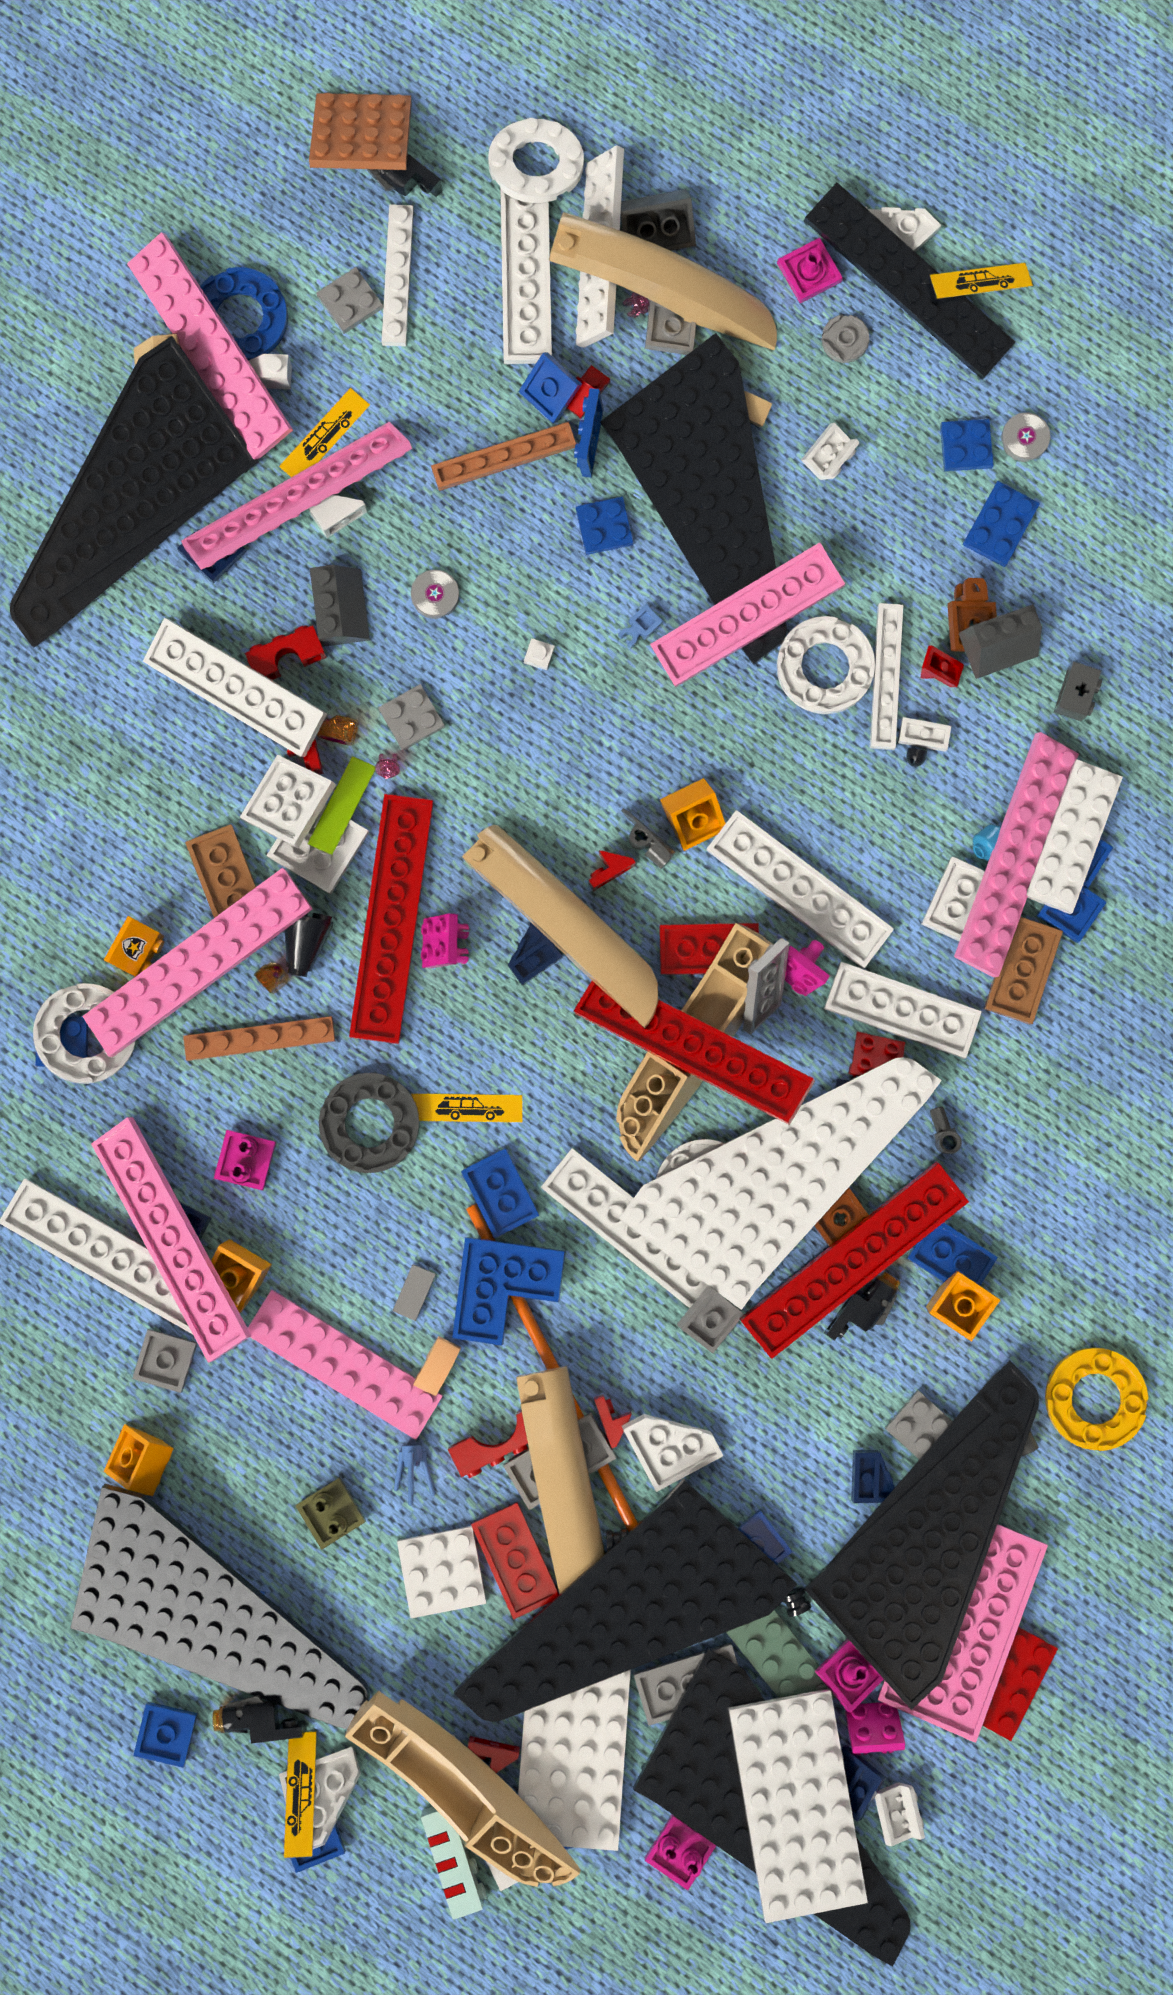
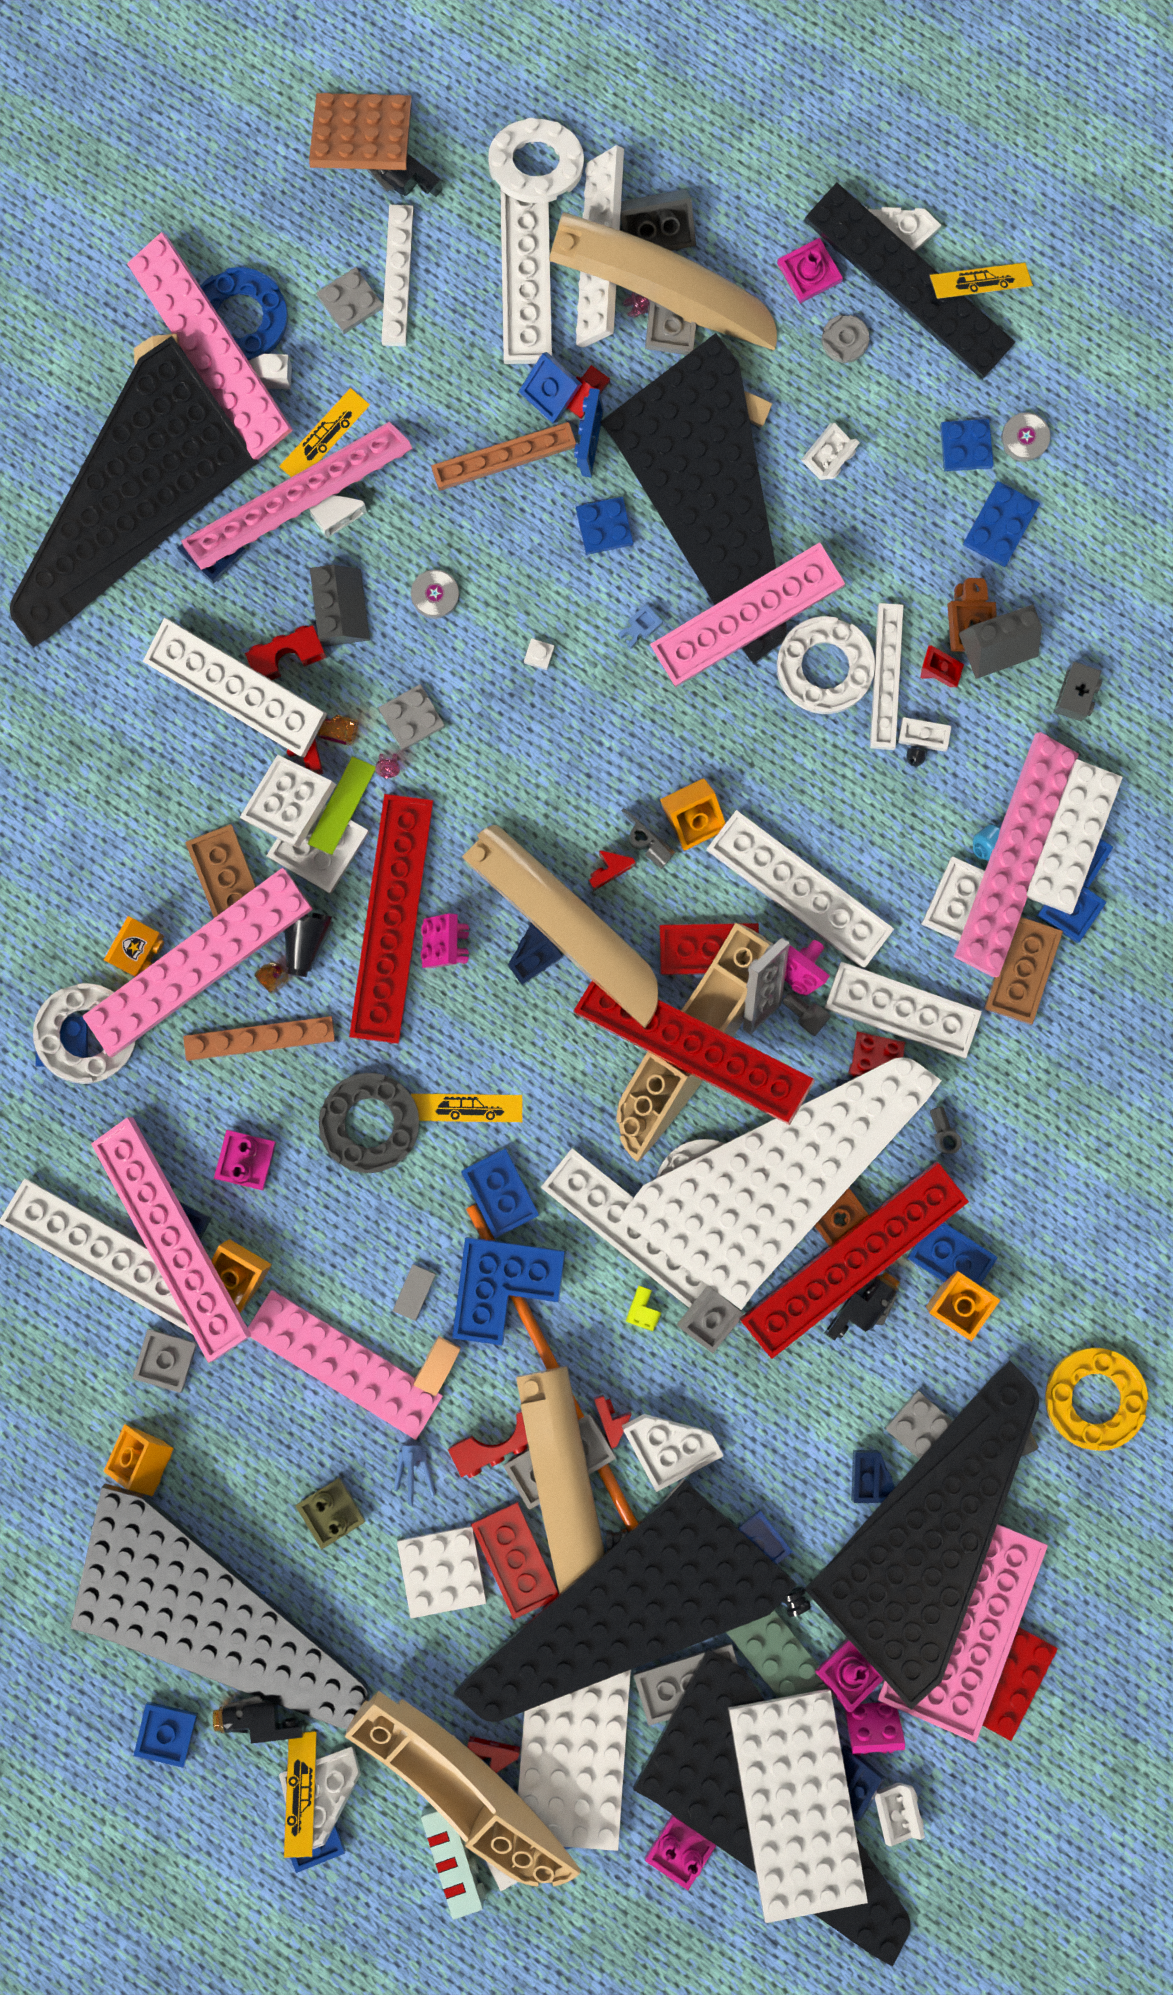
(639, 1313): none -> neon yellow piece
(811, 1017): none -> dark grey axle

